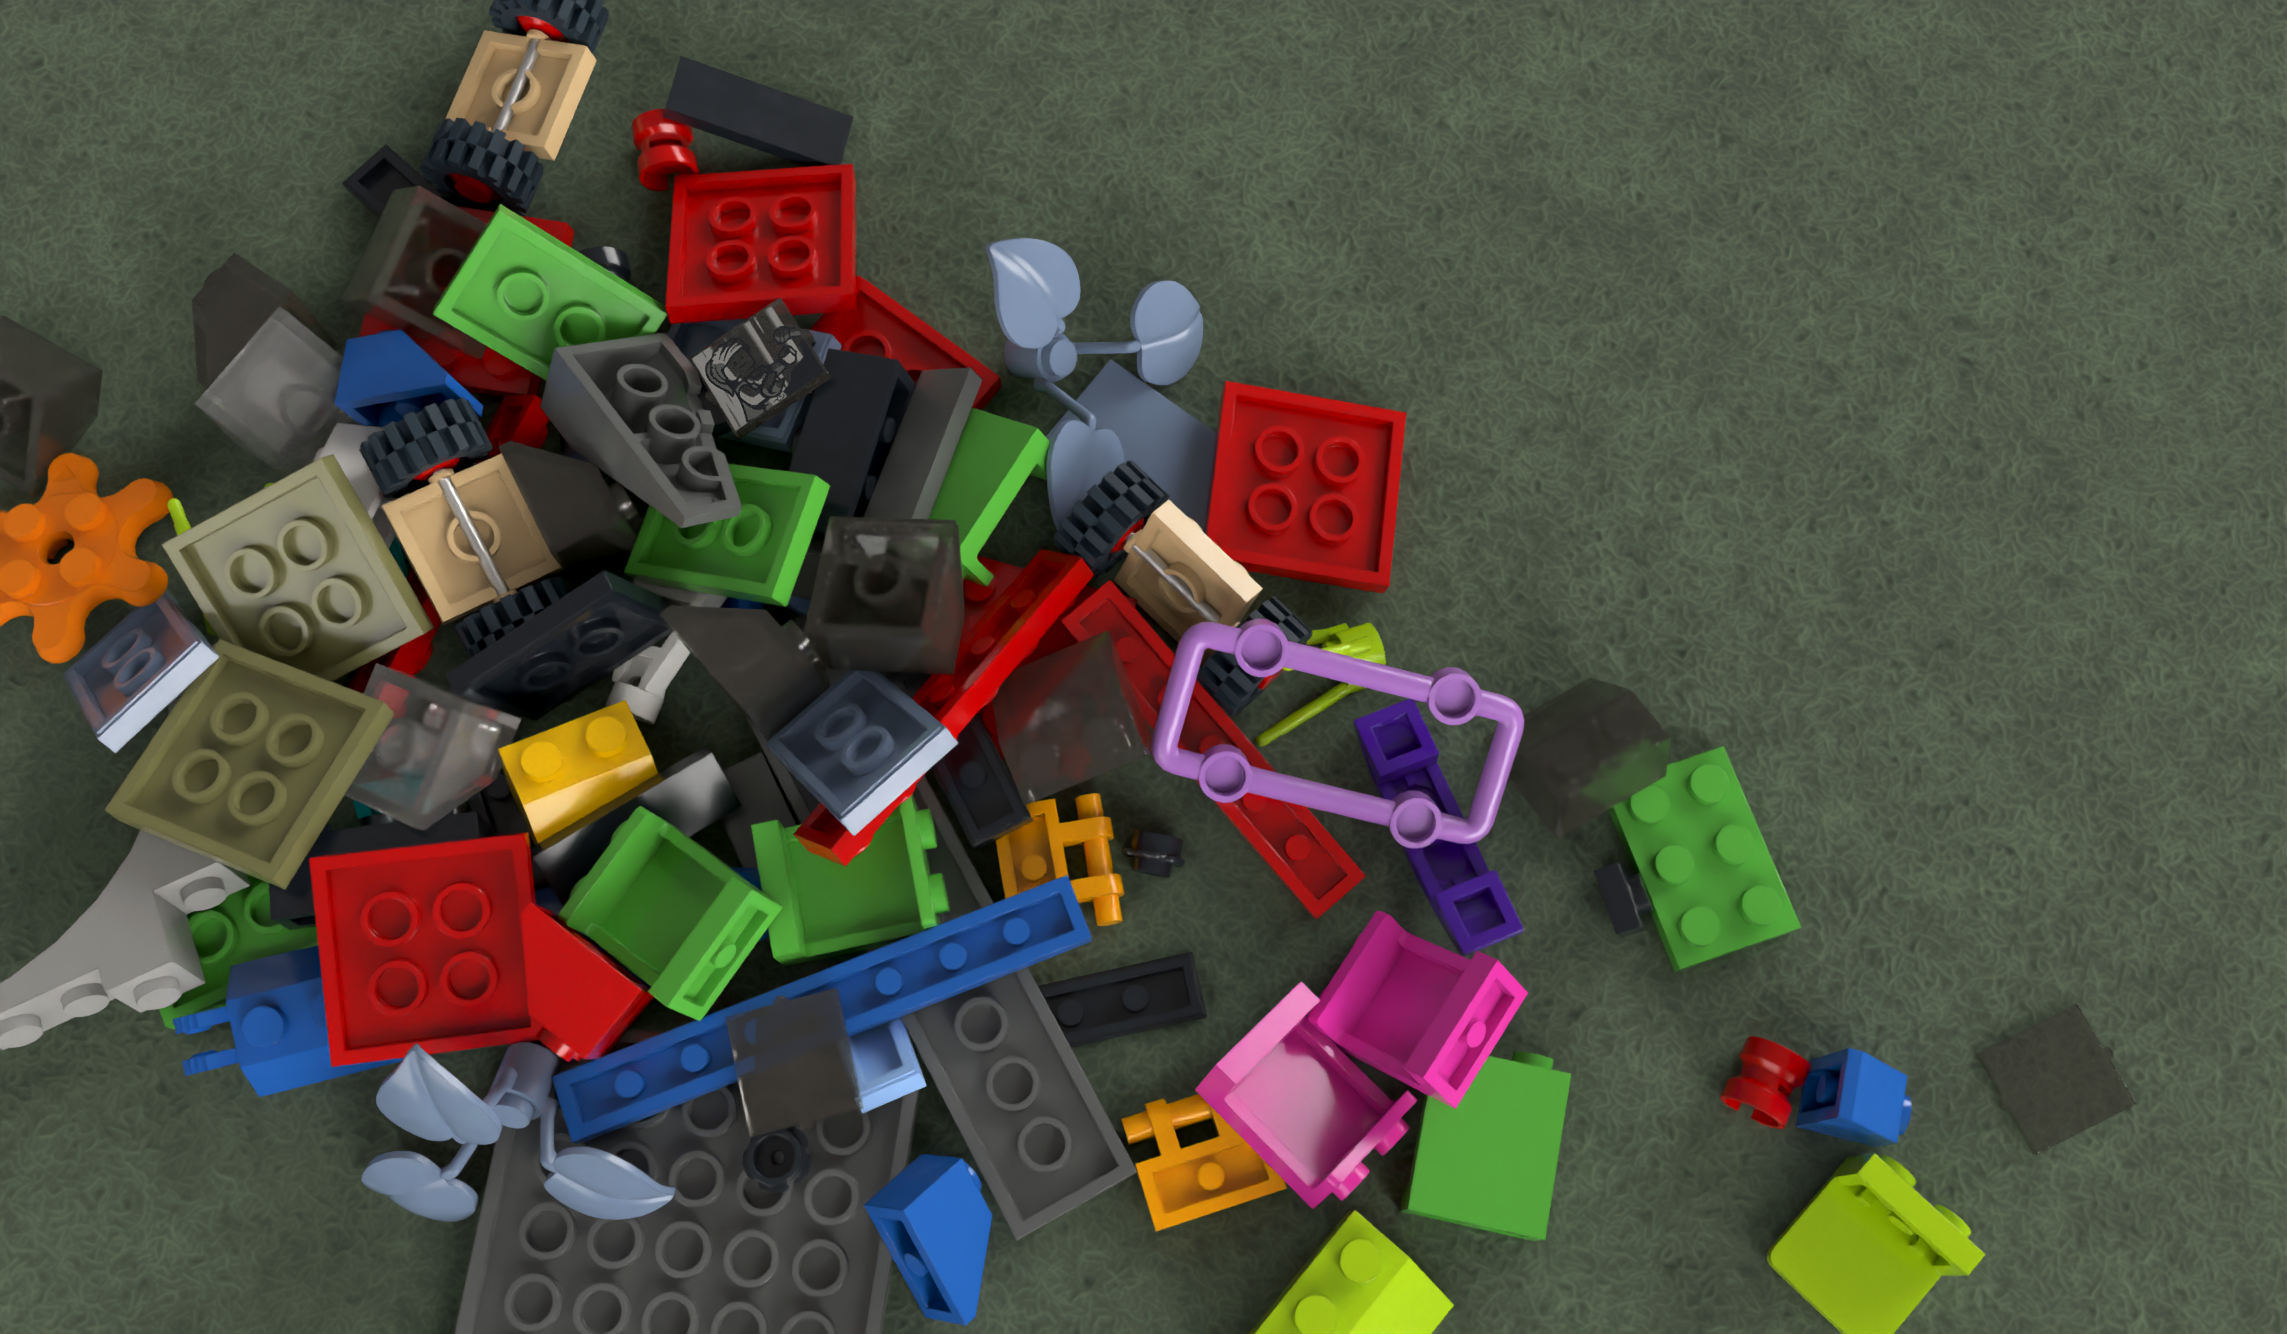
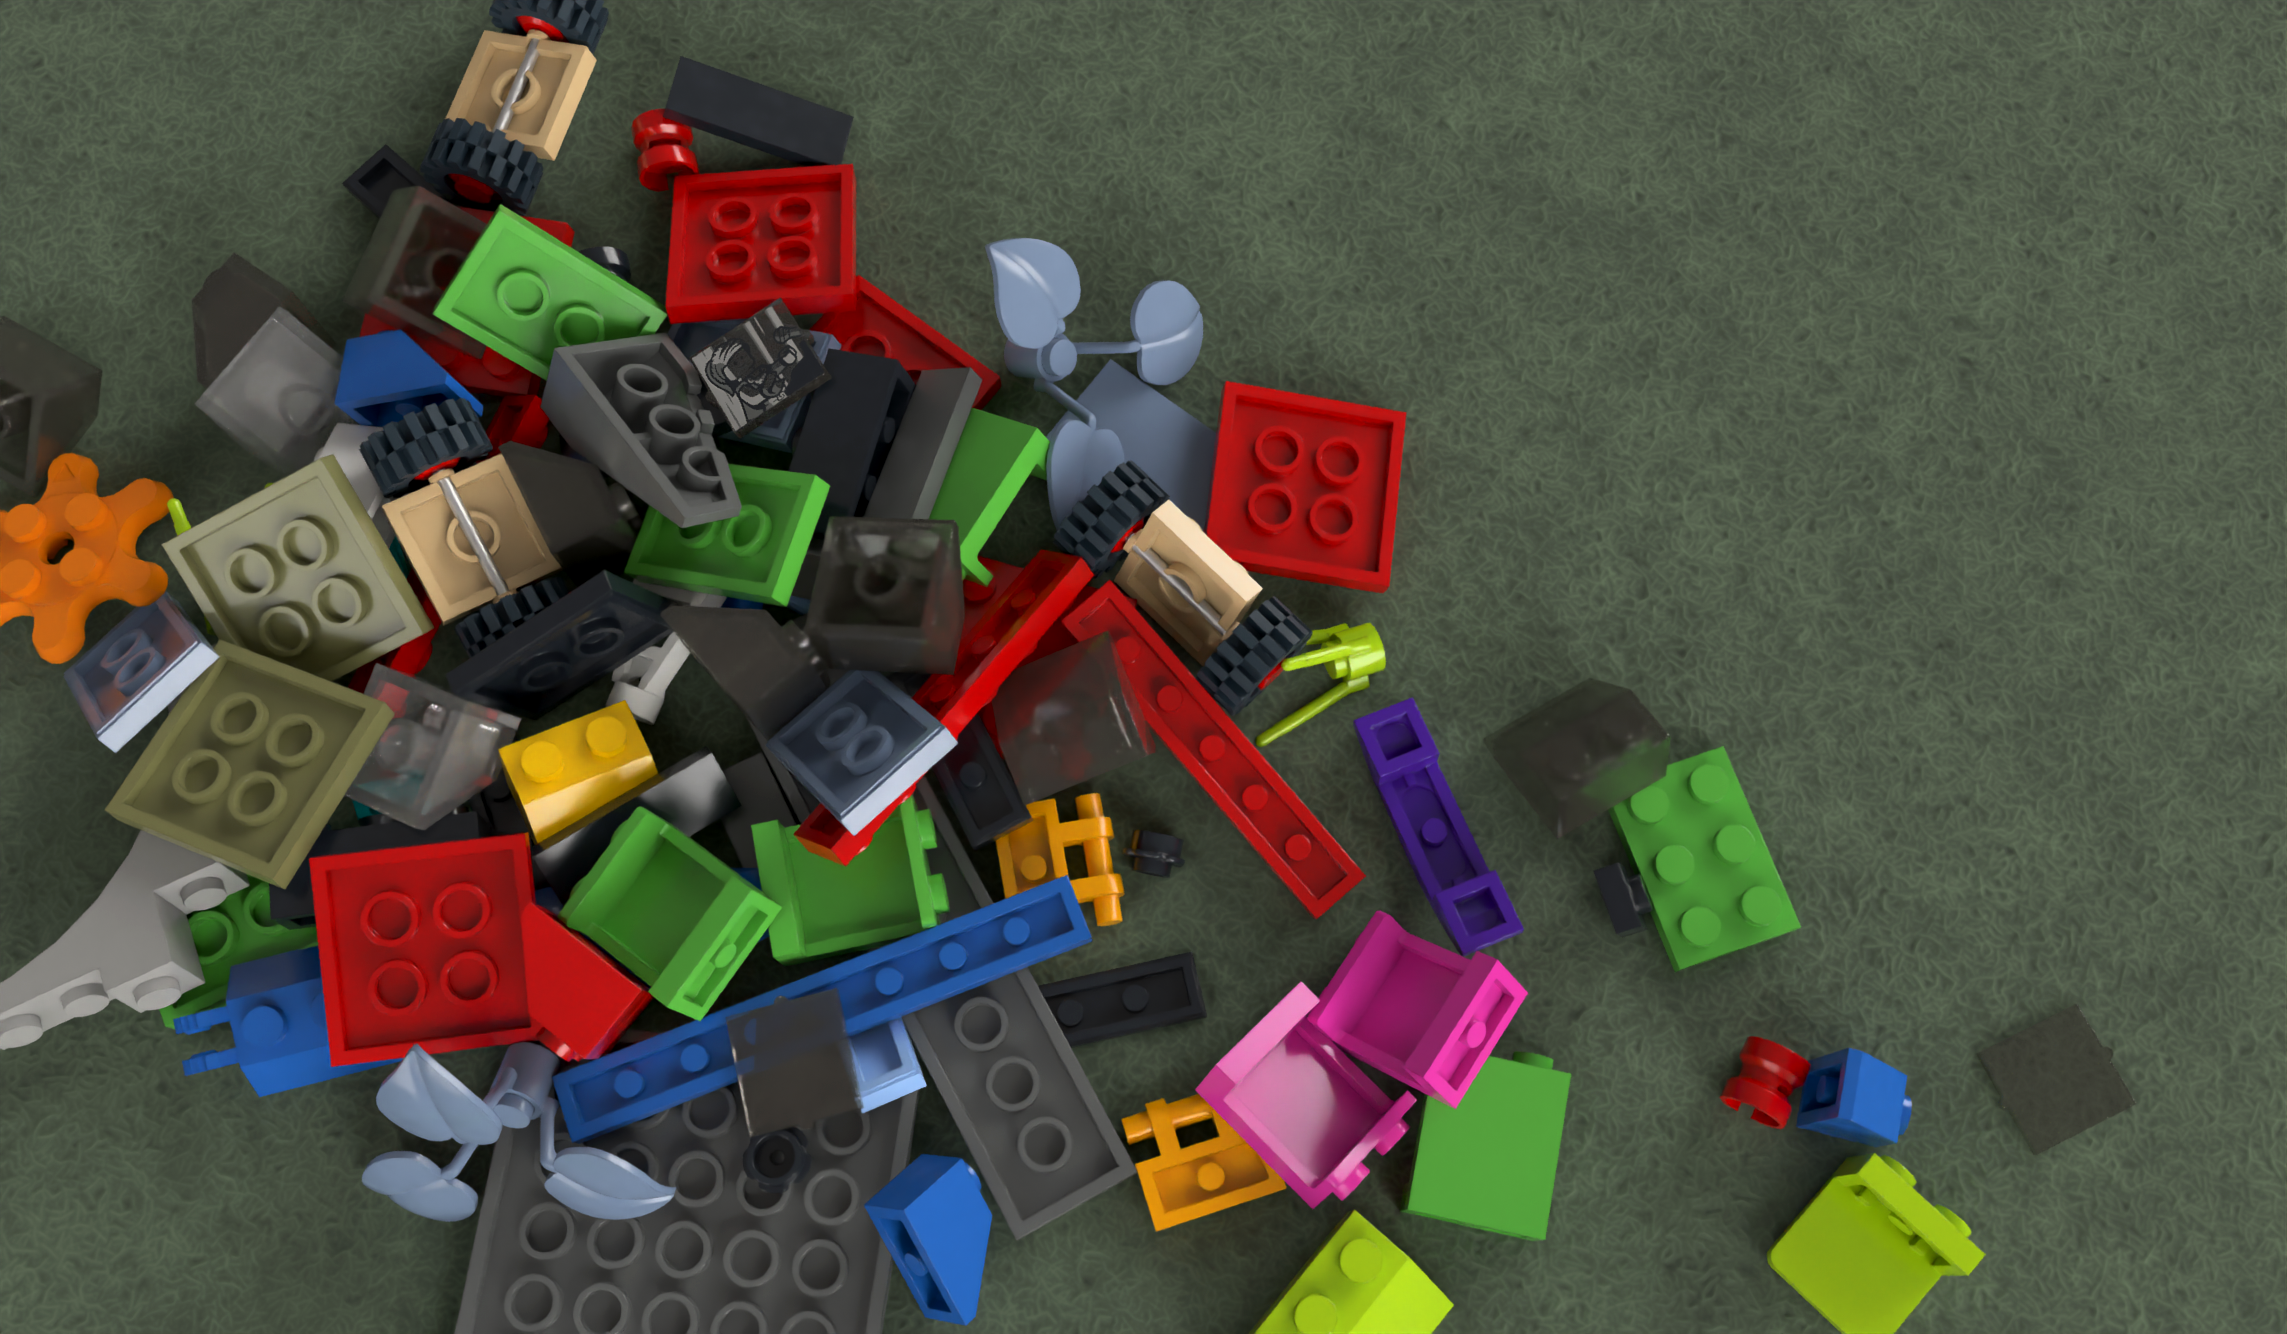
(1263, 651): medium lavender bar -> none

